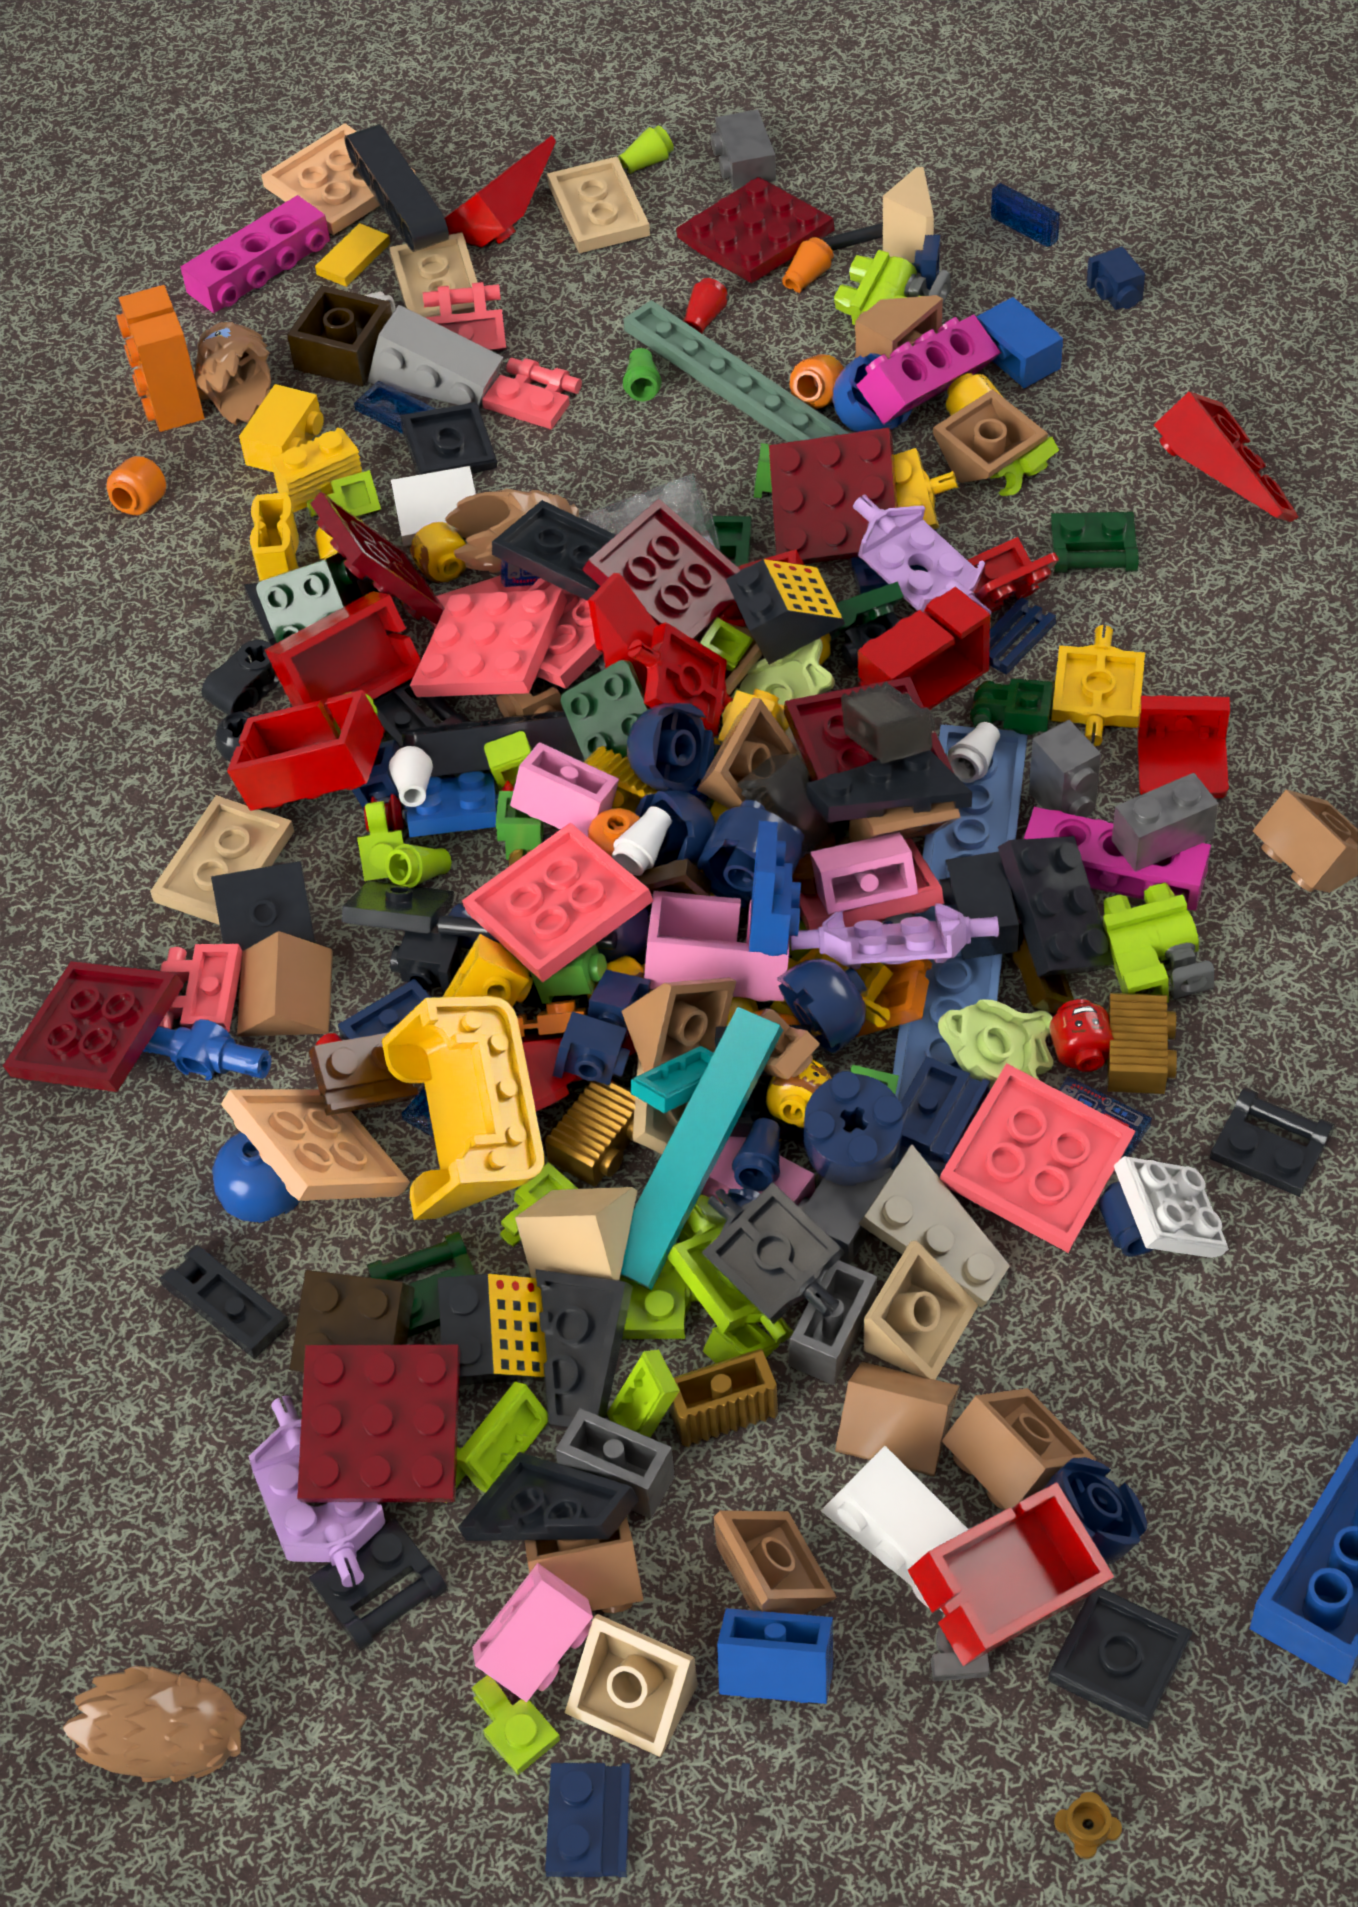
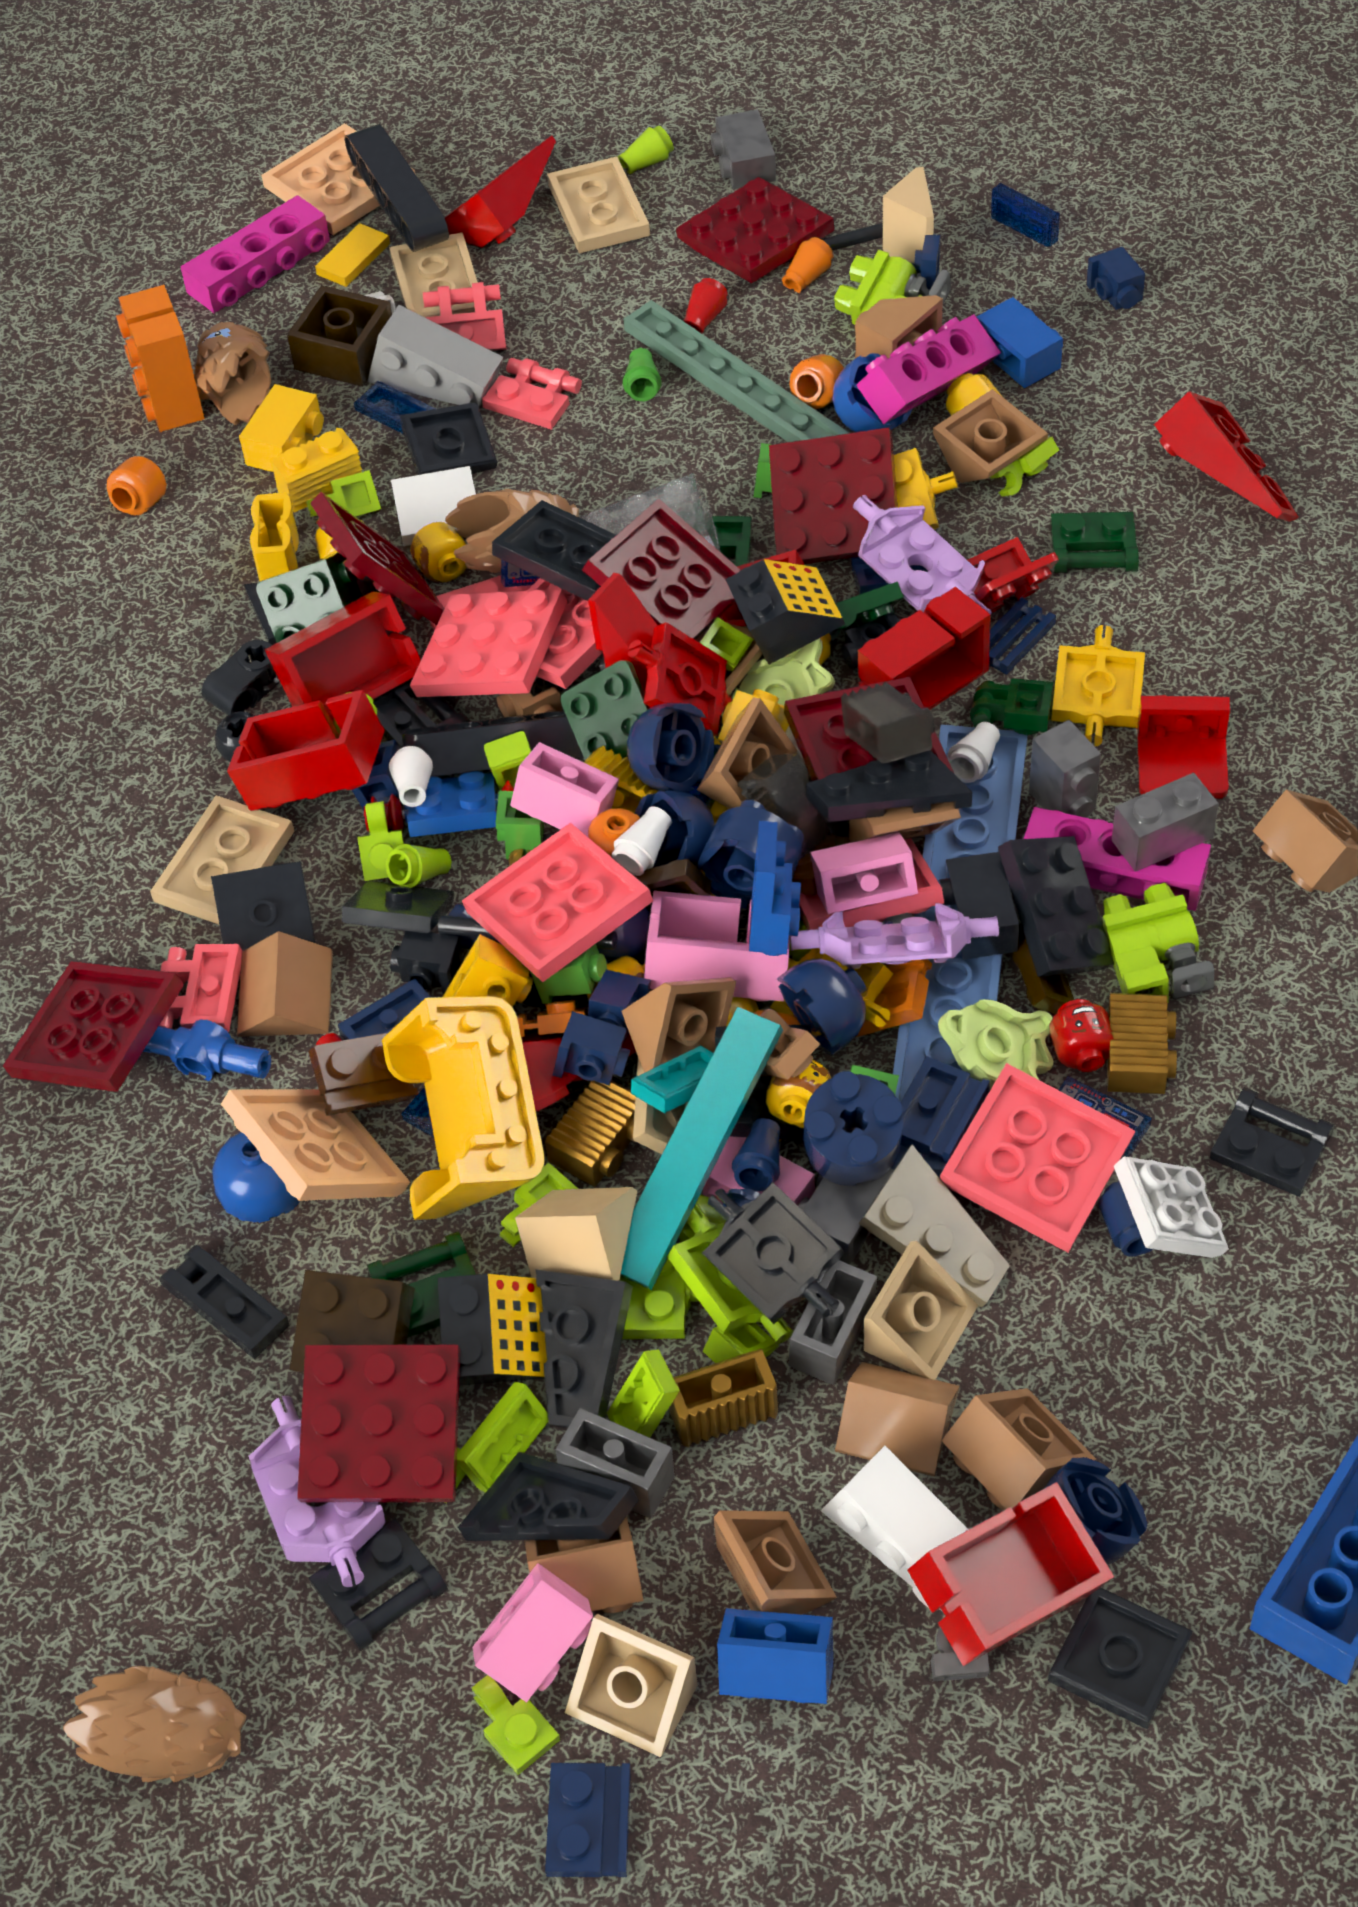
(1088, 1808): pearl gold plate -> none

